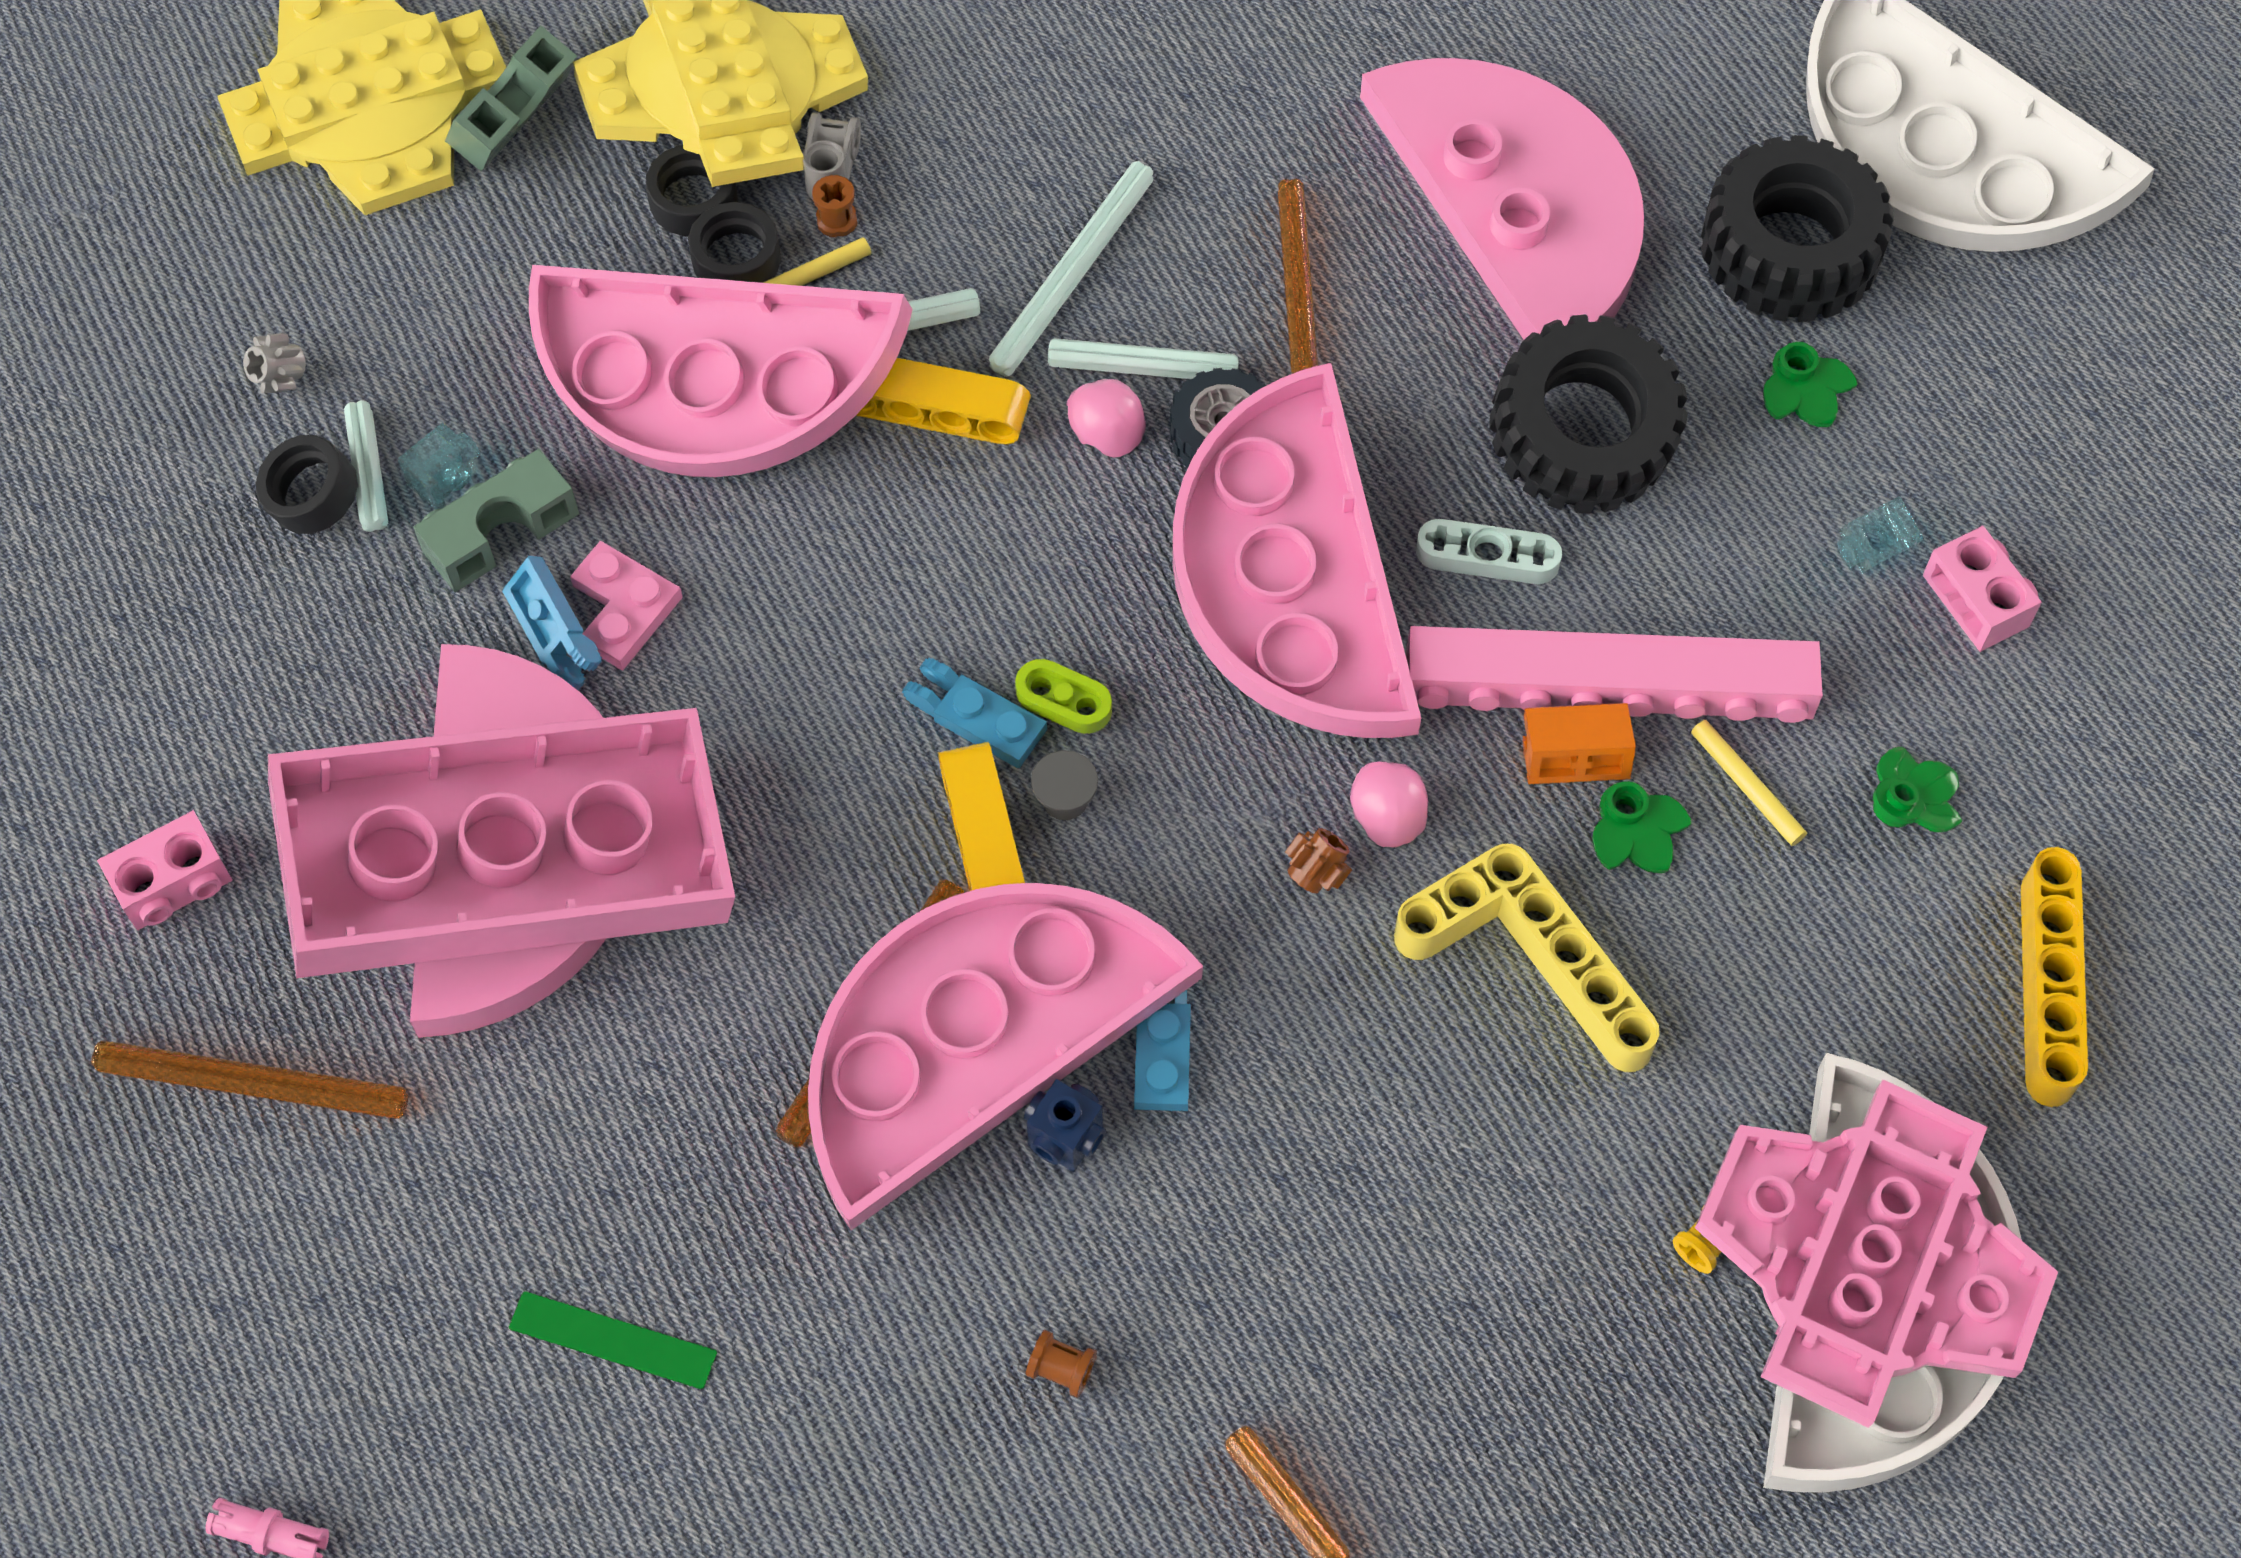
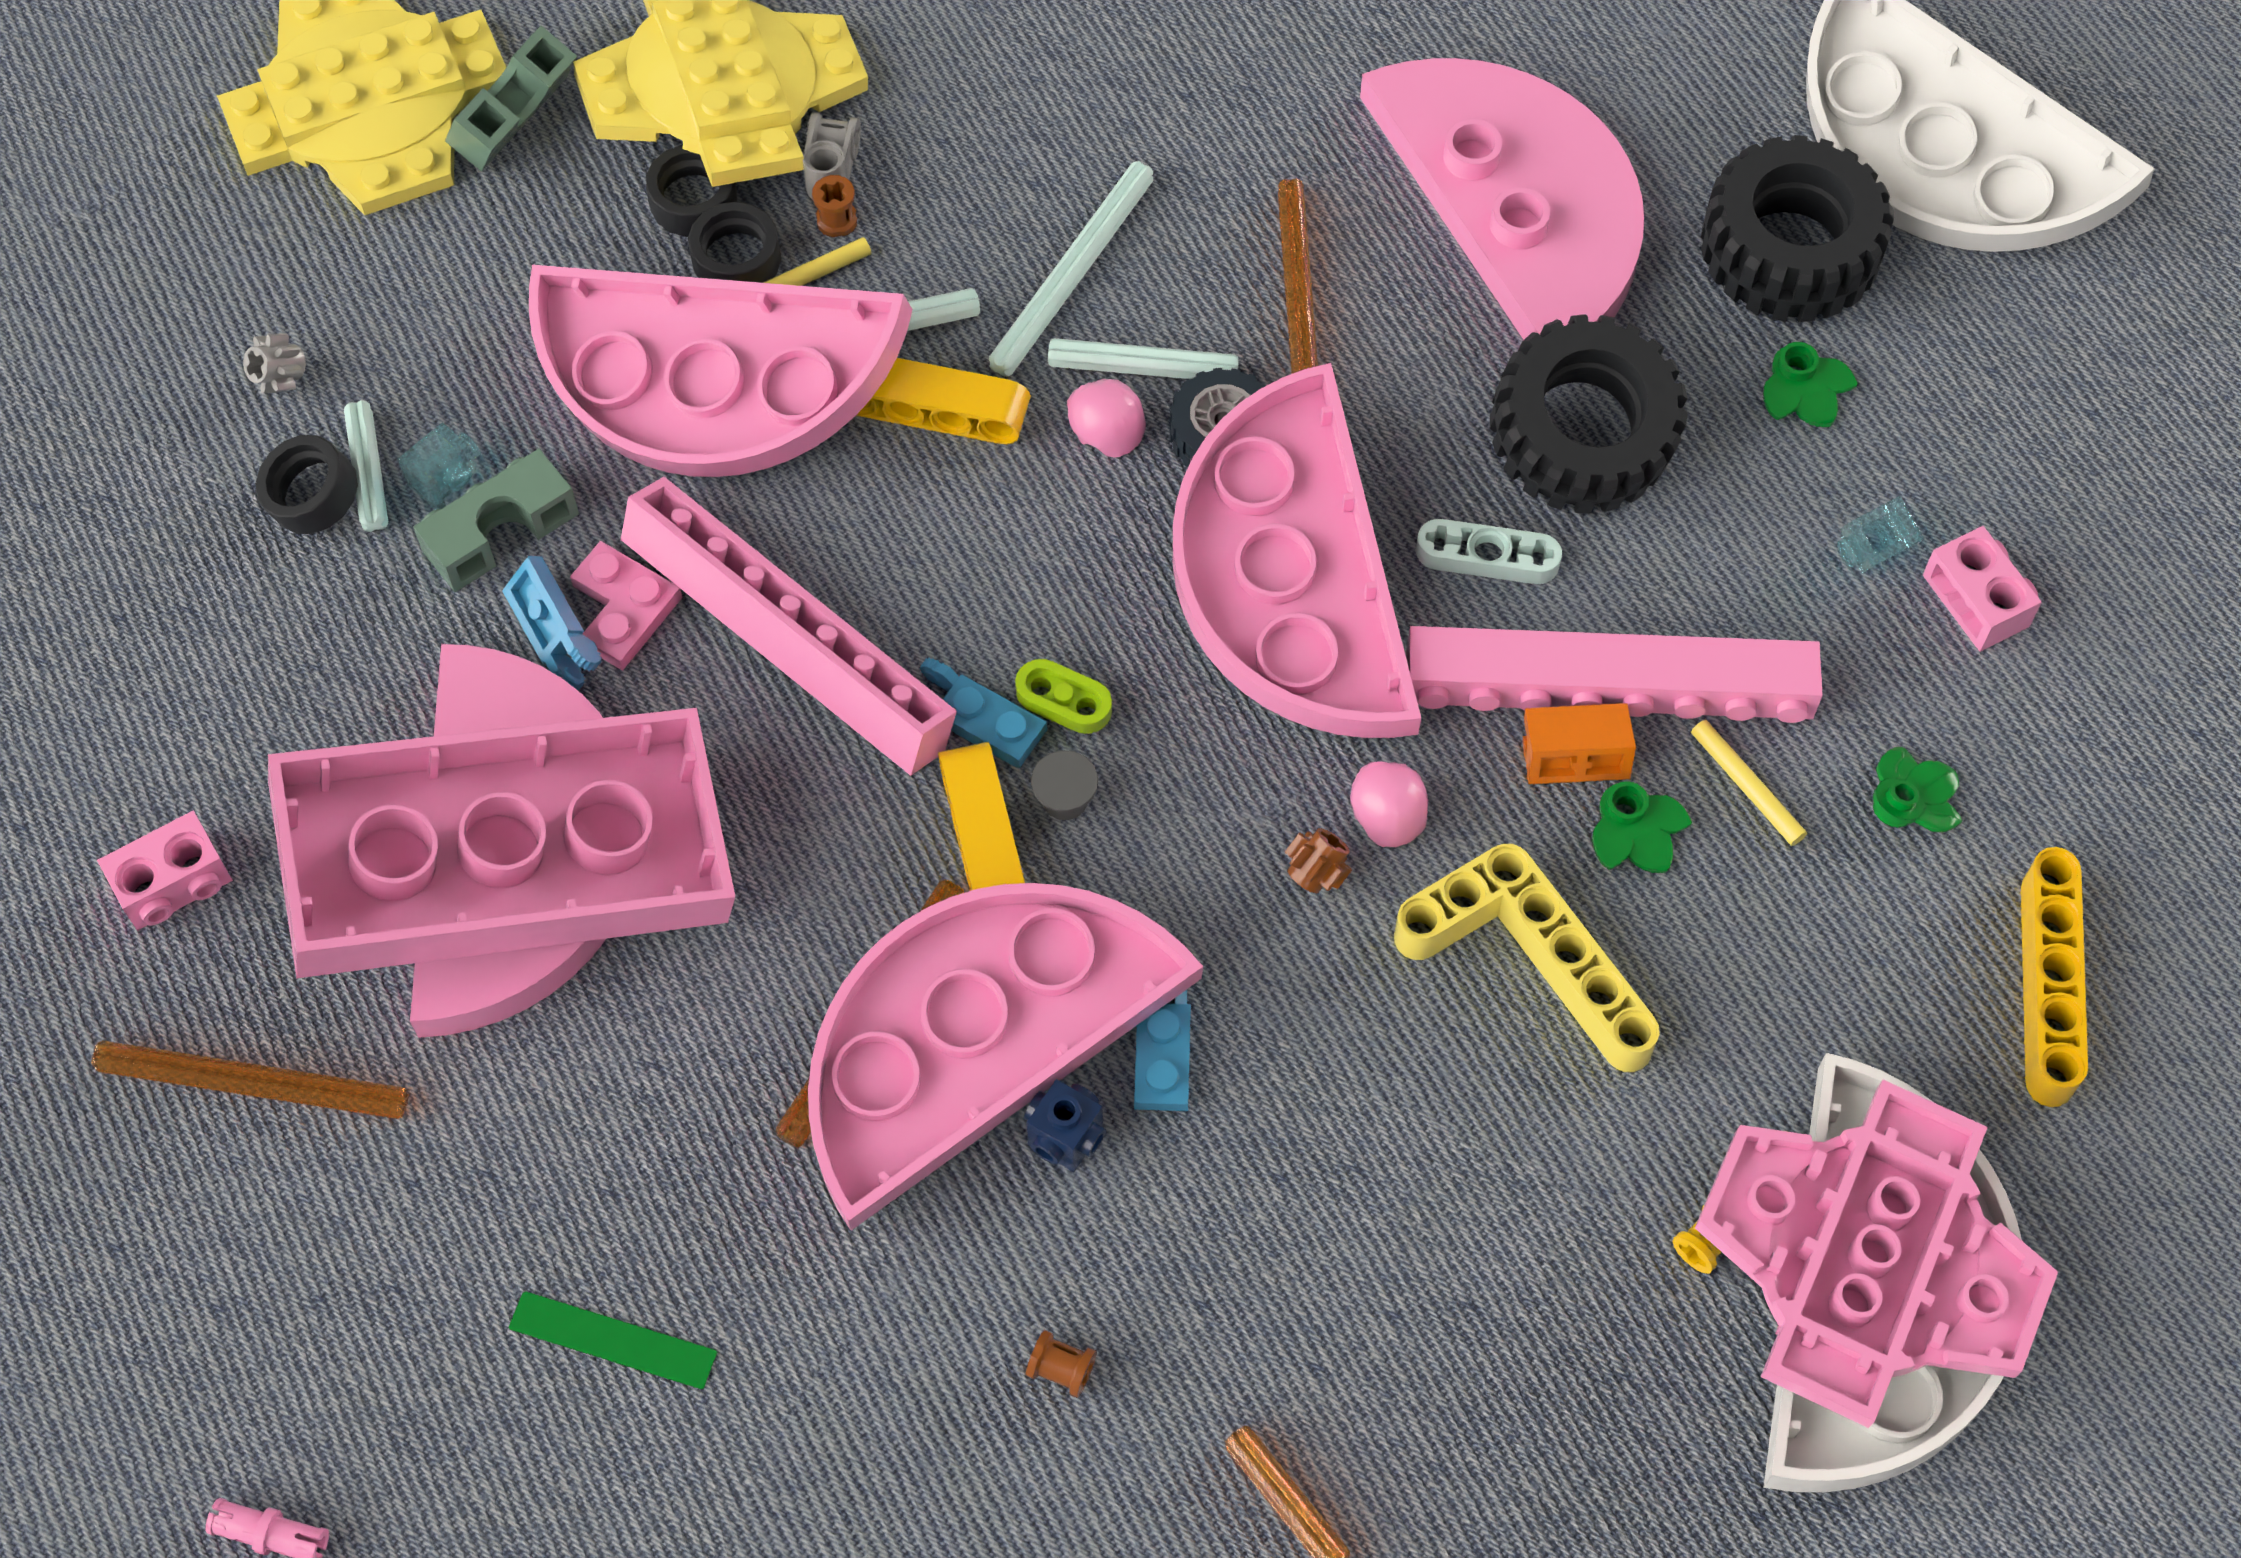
(788, 625): none -> bright pink brick

